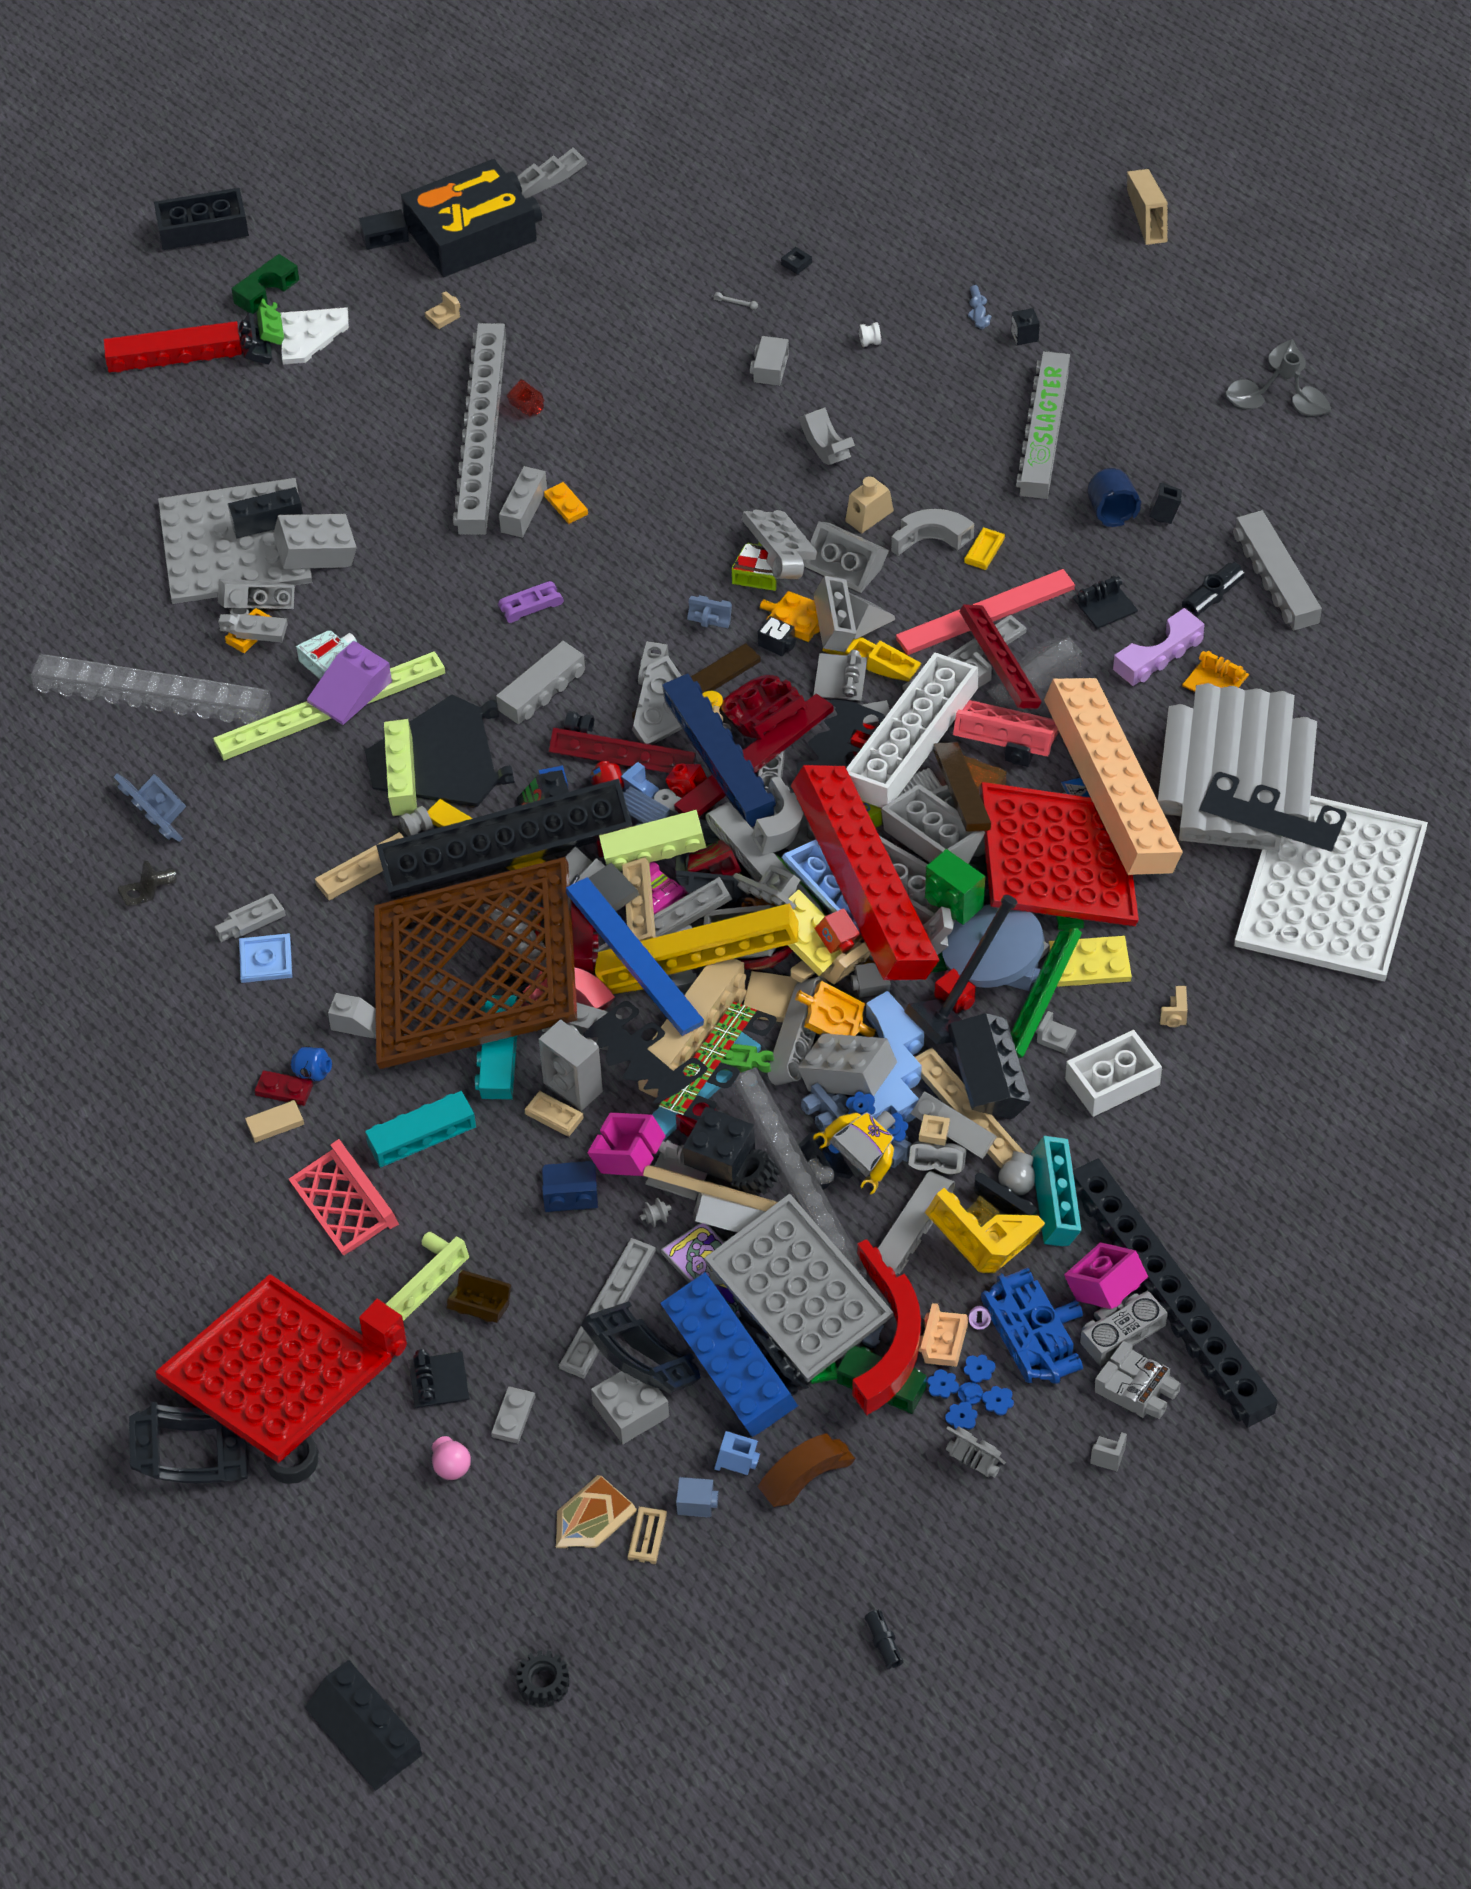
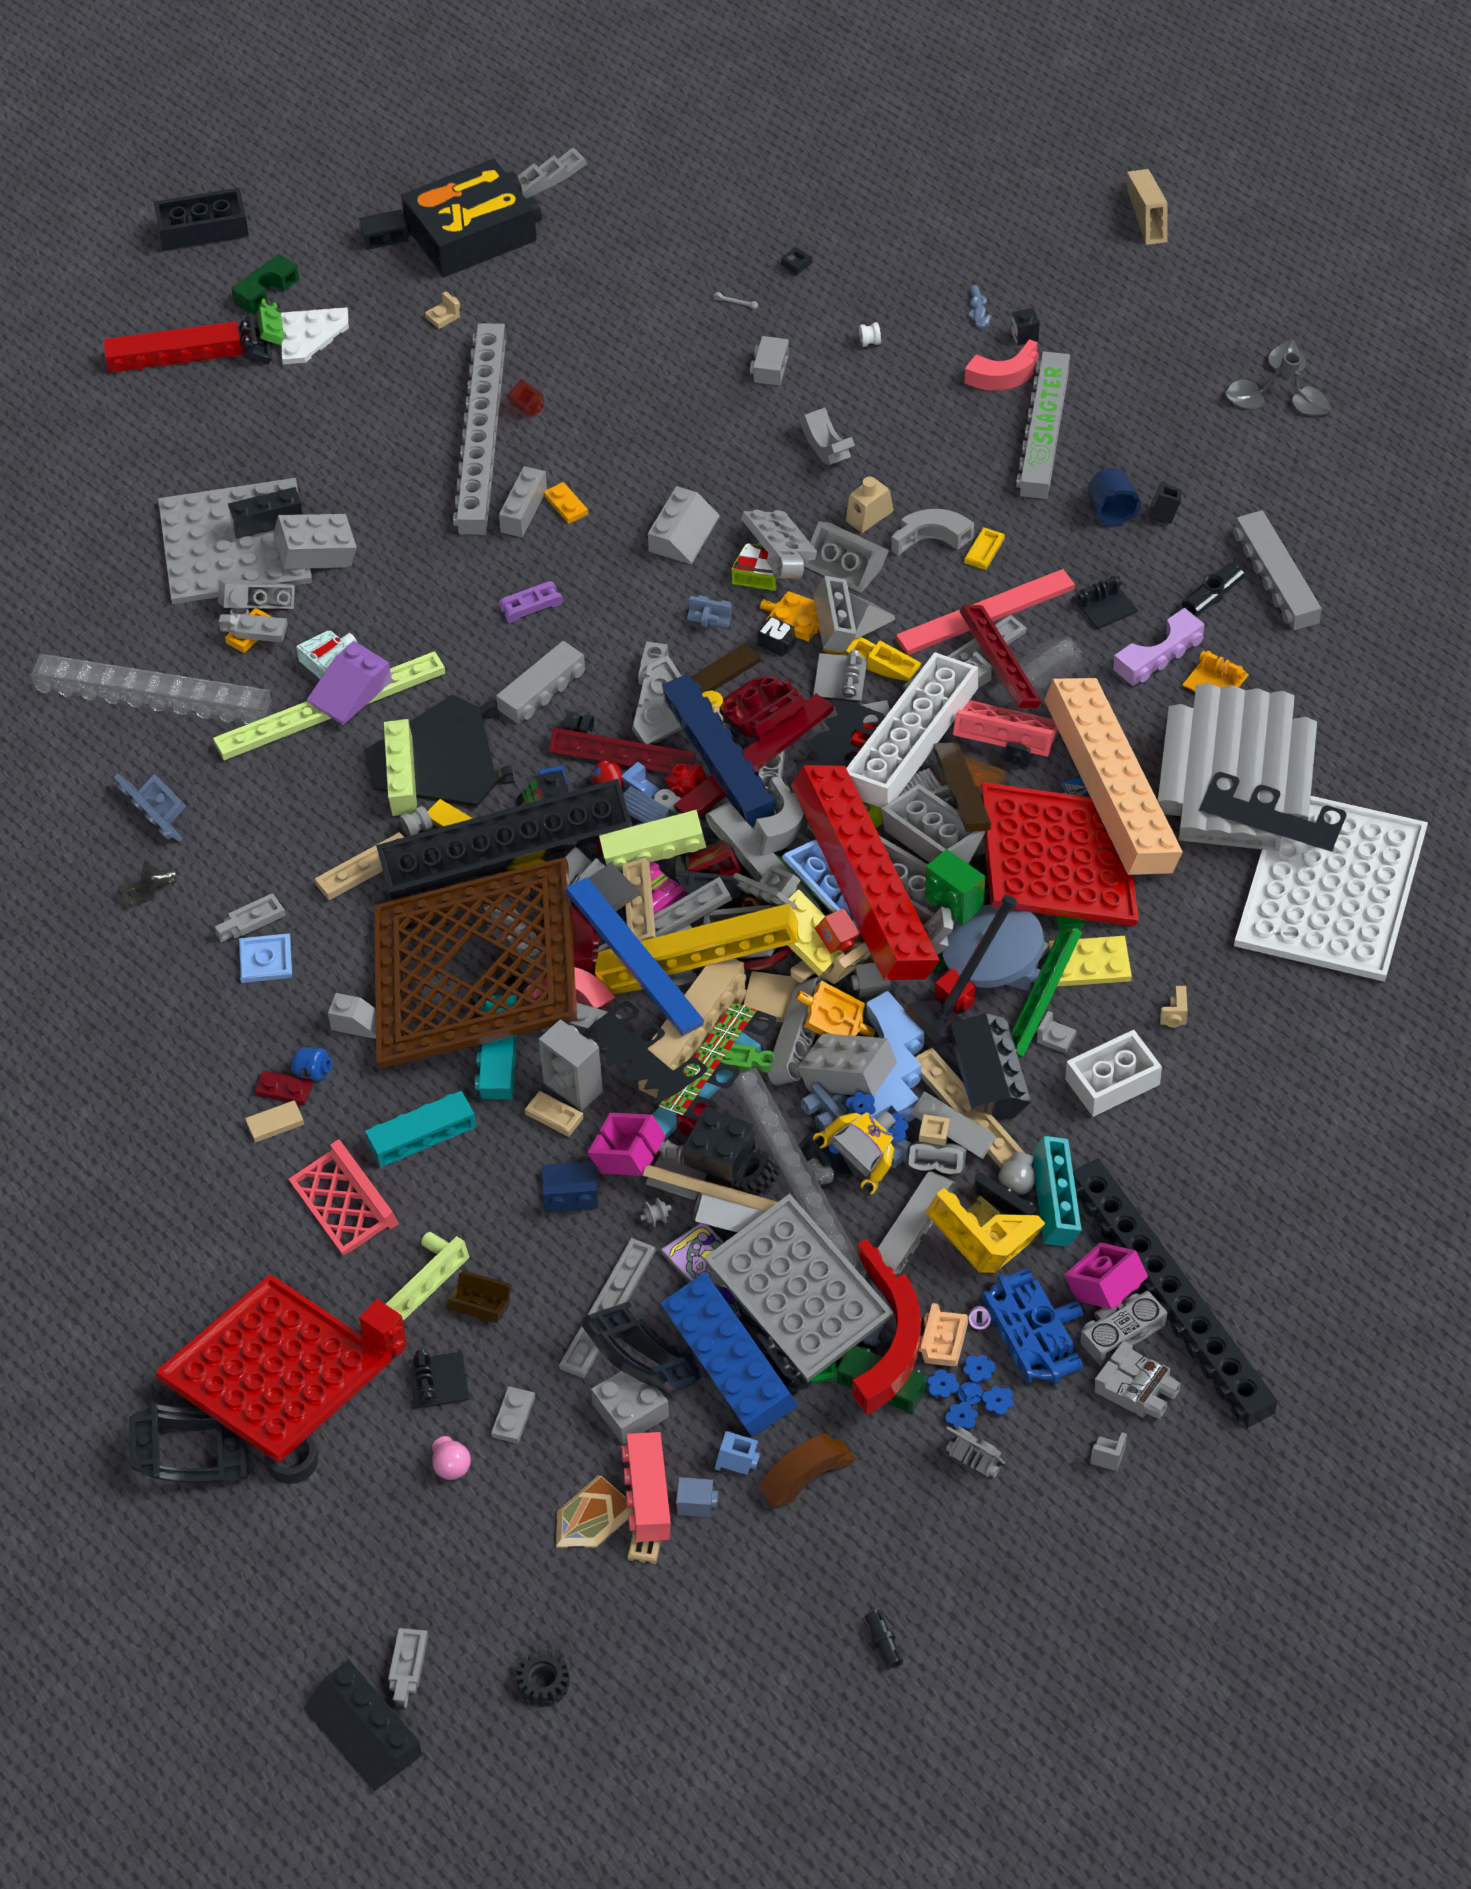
(407, 1664): none -> light grey hinge
(647, 1487): none -> coral brick
(682, 526): none -> light grey slope
(1002, 374): none -> coral arch

